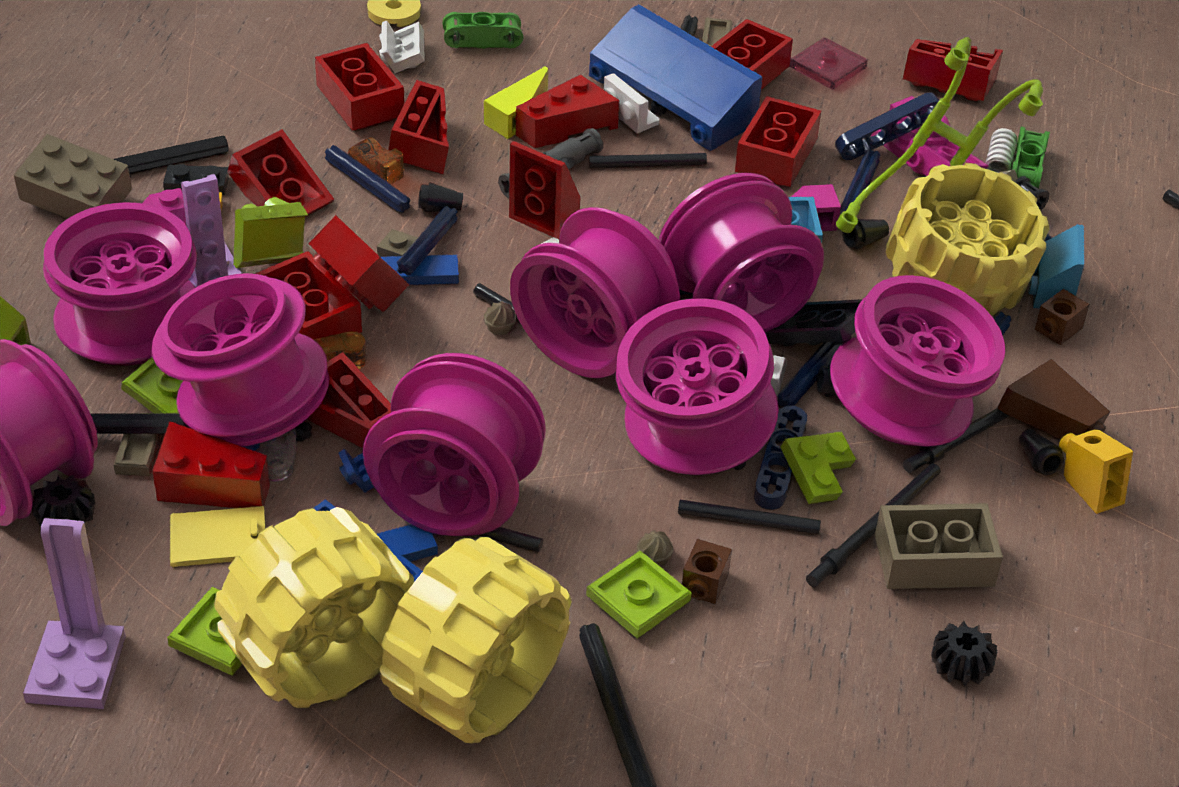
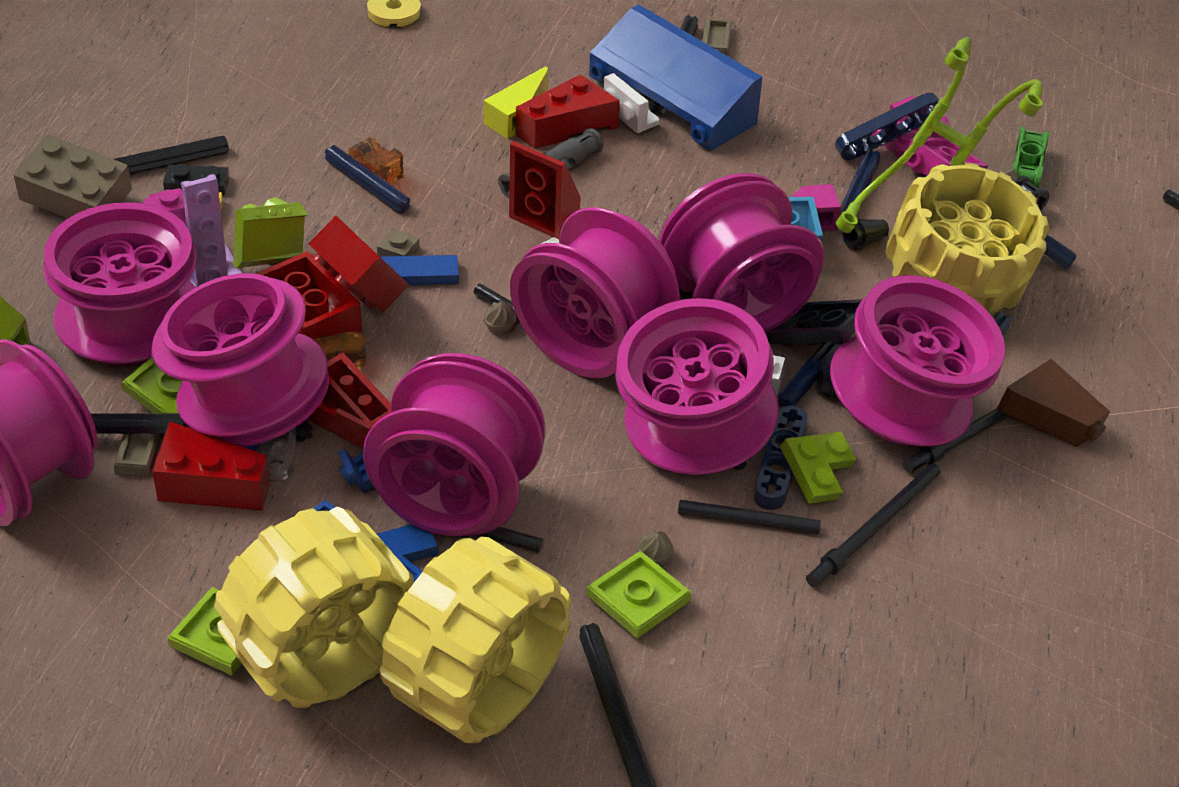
(63, 500): black gear -> none
(78, 651): lavender bracket -> none
(213, 535): light yellow container -> none
(277, 170): red slope -> none
(359, 86): red brick -> none
(402, 48): white bracket -> none
(422, 128): red wedge -> none
(427, 241): dark blue axle -> none
(436, 197): black cone -> none
(482, 30): bright green piece -> none
(647, 160): black bar -> none
(706, 570): reddish brown brick -> none
(757, 49): red brick -> none
(778, 140): red brick -> none
(828, 63): clear pink plate -> none
(927, 68): red wedge -> none
(938, 546): dark tan brick -> none
(964, 653): black gear -> none
(1001, 150): white piece -> none
(1042, 453): black cone -> none
(1059, 266): dark azure slope -> none
(1061, 316): reddish brown brick -> none
(1097, 468): yellow torso -> none

